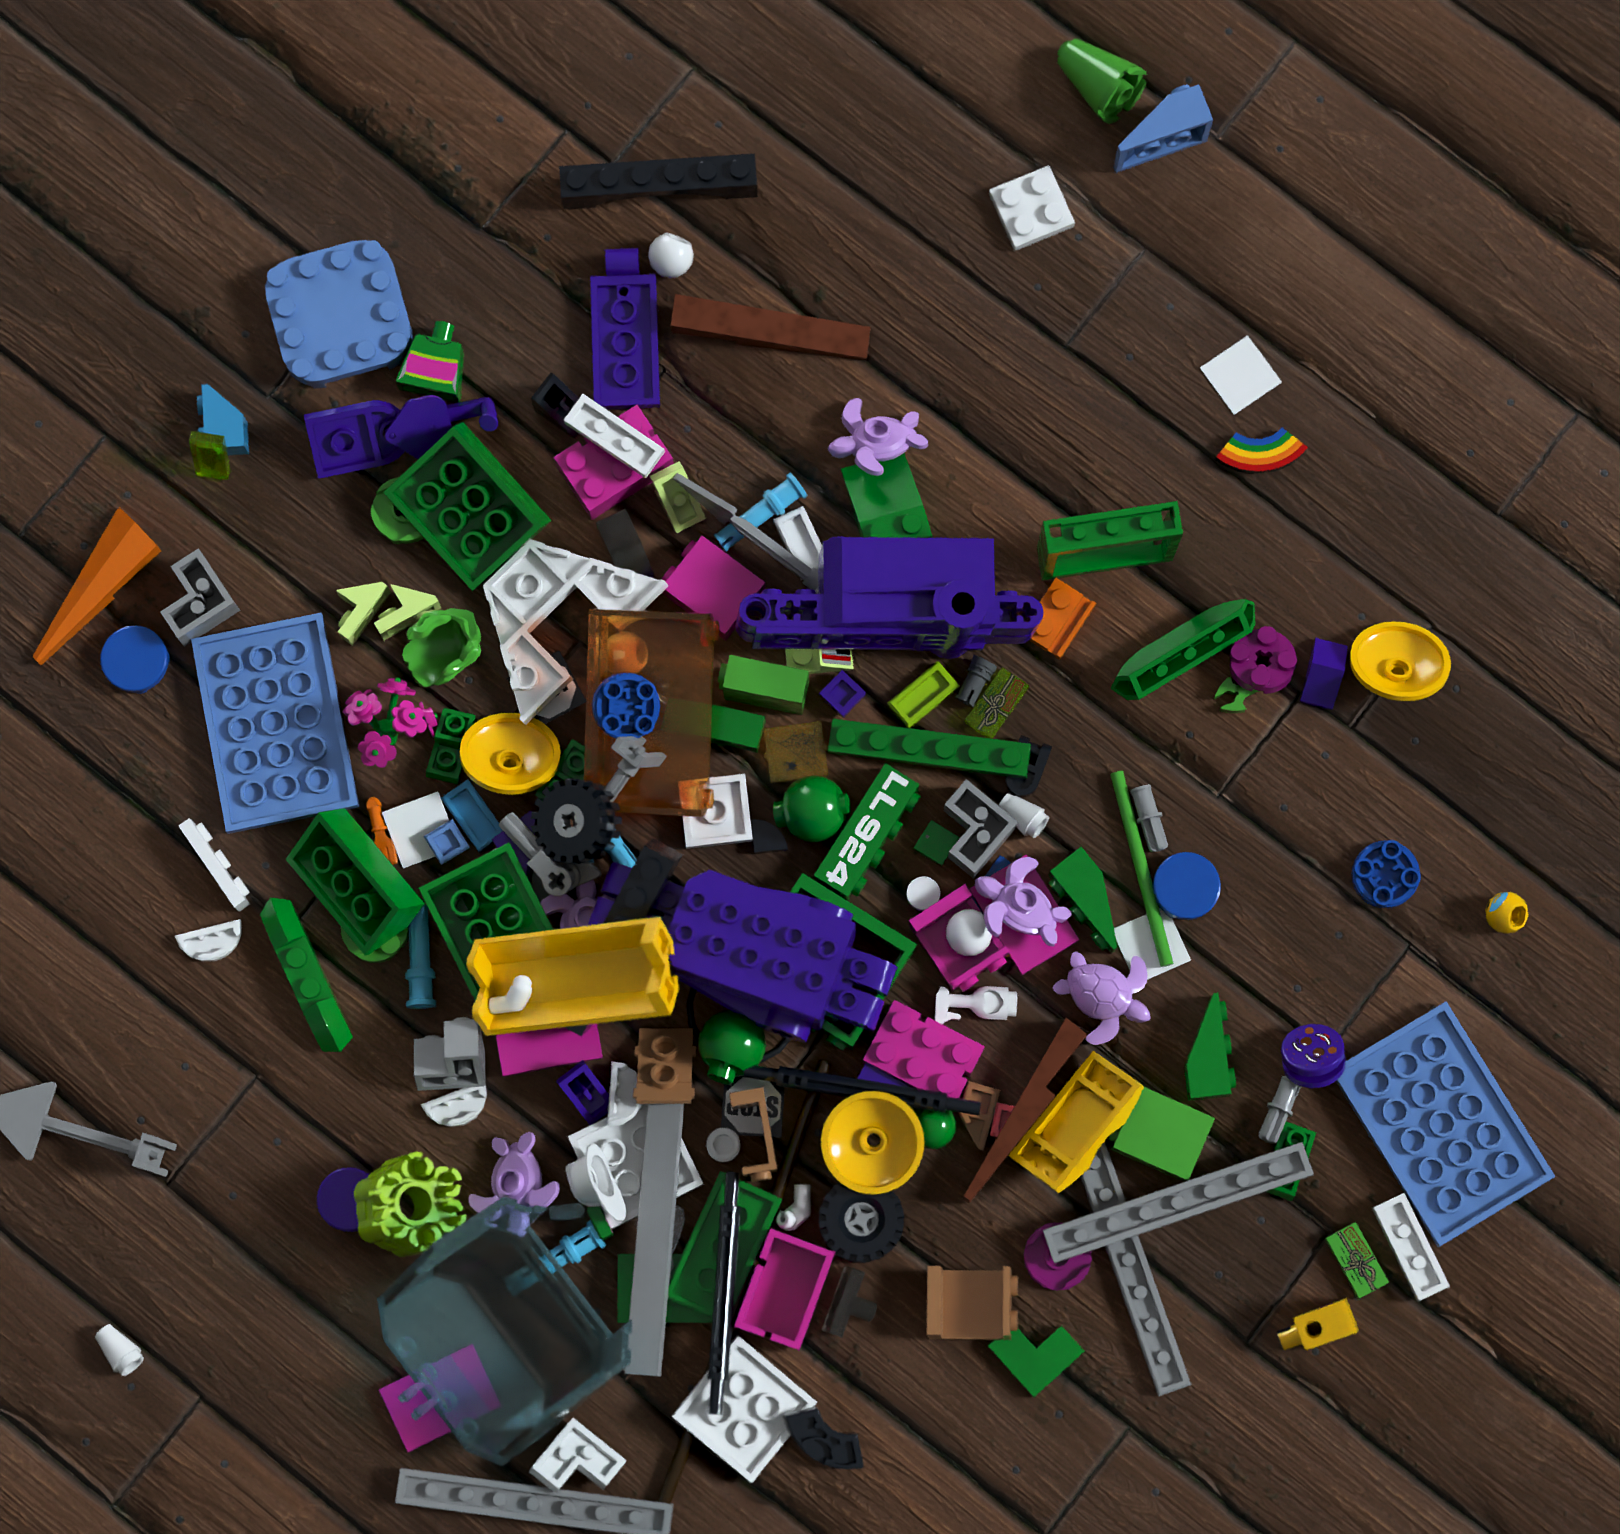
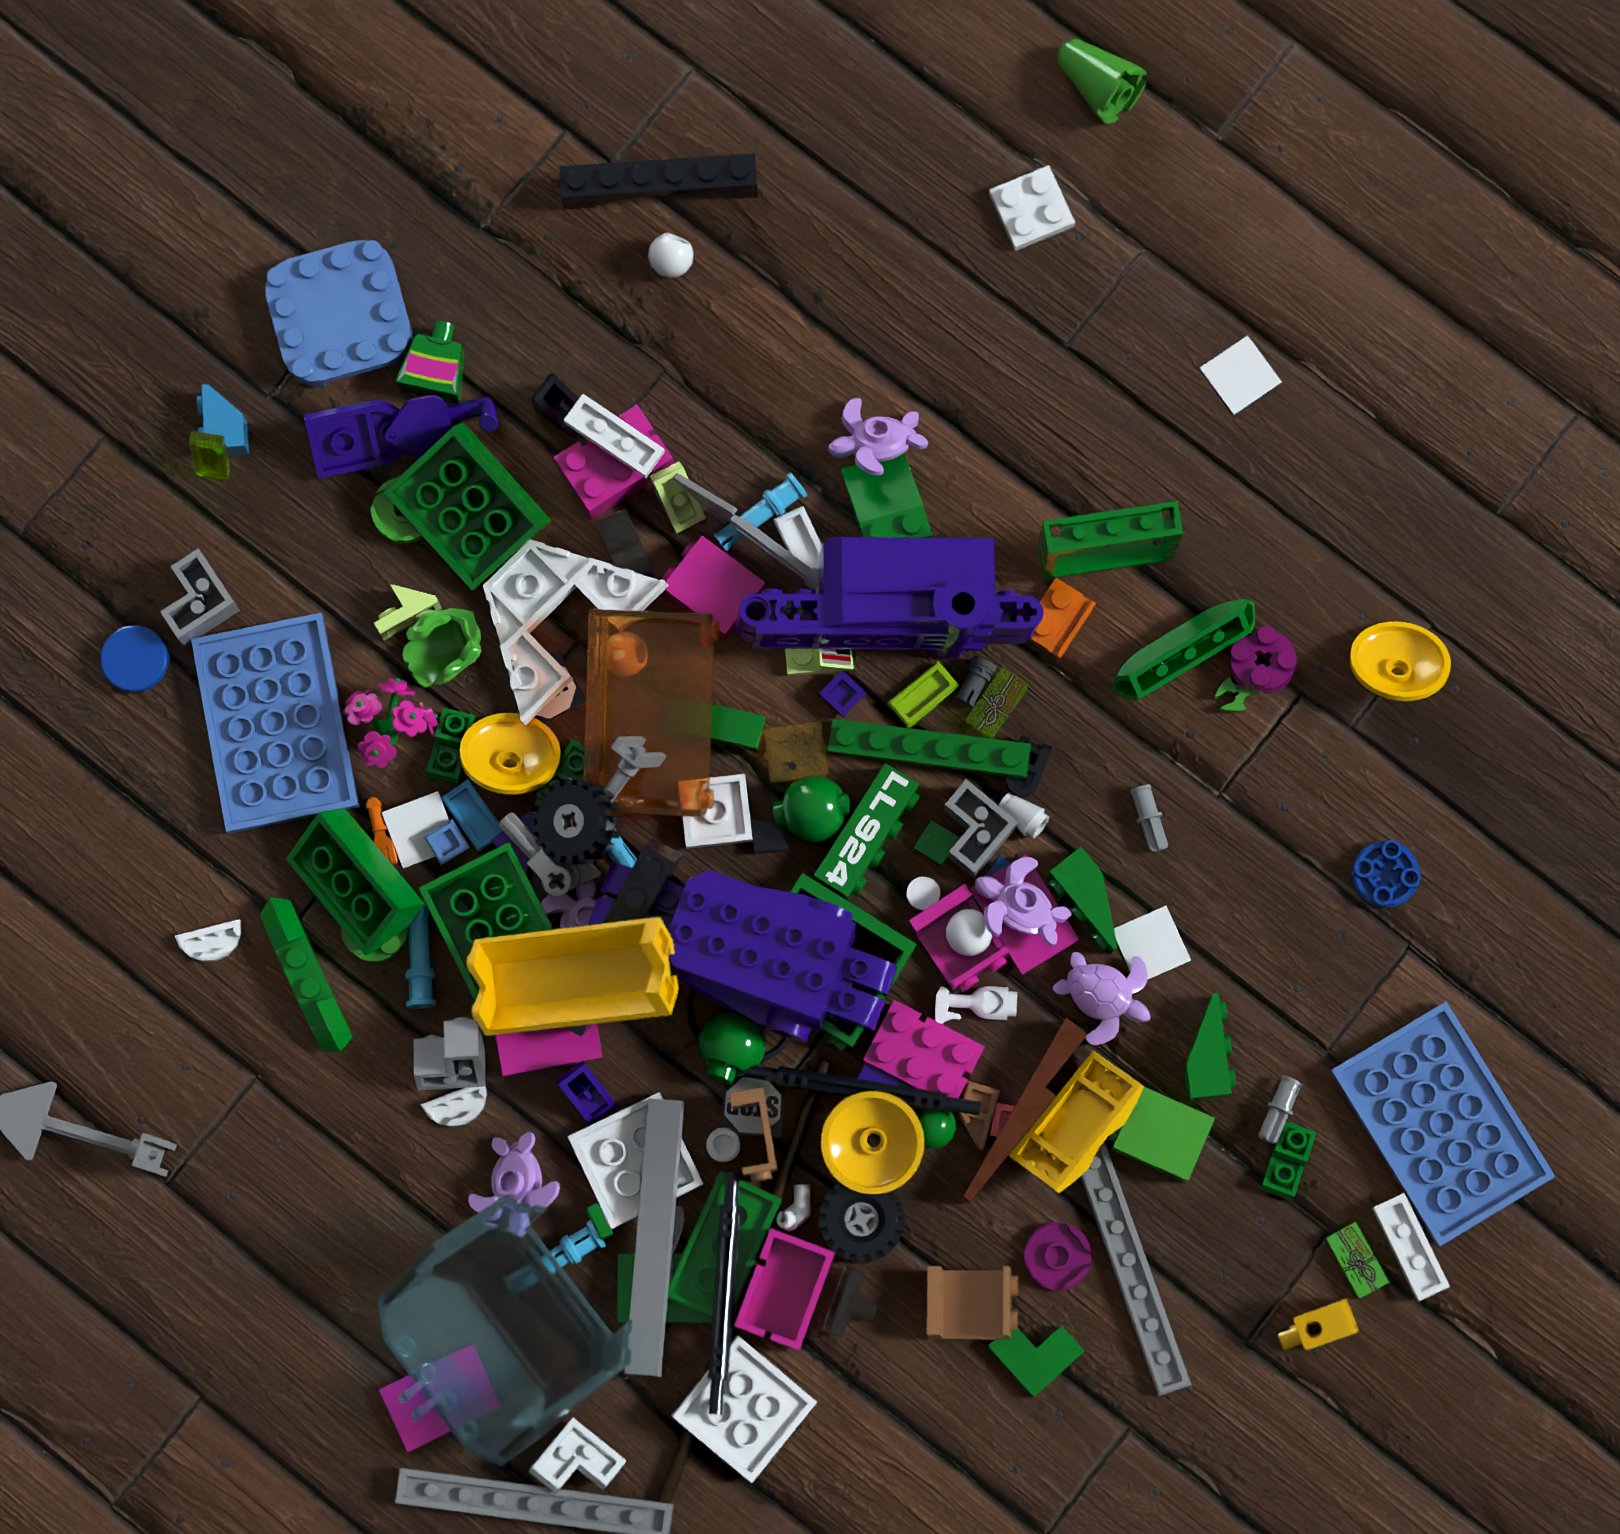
(114, 561): orange wedge -> none
(119, 1350): white cone -> none
(216, 863): white plate -> none
(337, 1199): dark purple head -> none
(367, 601): yellowish green slope -> none
(433, 1201): lime piece -> none
(515, 999): white arm -> none
(567, 1211): clear light blue tile -> none
(594, 1184): white piece -> none
(621, 1102): white tile -> none
(625, 334): dark purple hinge -> none
(626, 705): blue tile -> none
(664, 1066): medium nougat piece -> none
(764, 684): bright green brick -> none
(768, 328): copper slope -> none
(822, 1442): black tile -> none
(1141, 868): bright green piece -> none
(1172, 126): medium blue slope -> none
(1178, 1202): light grey plate -> none
(1186, 886): blue tile -> none
(1261, 455): tile -> none
(1313, 1056): dark purple head -> none
(1324, 674): dark purple slope -> none
(1506, 912): yellow piece -> none

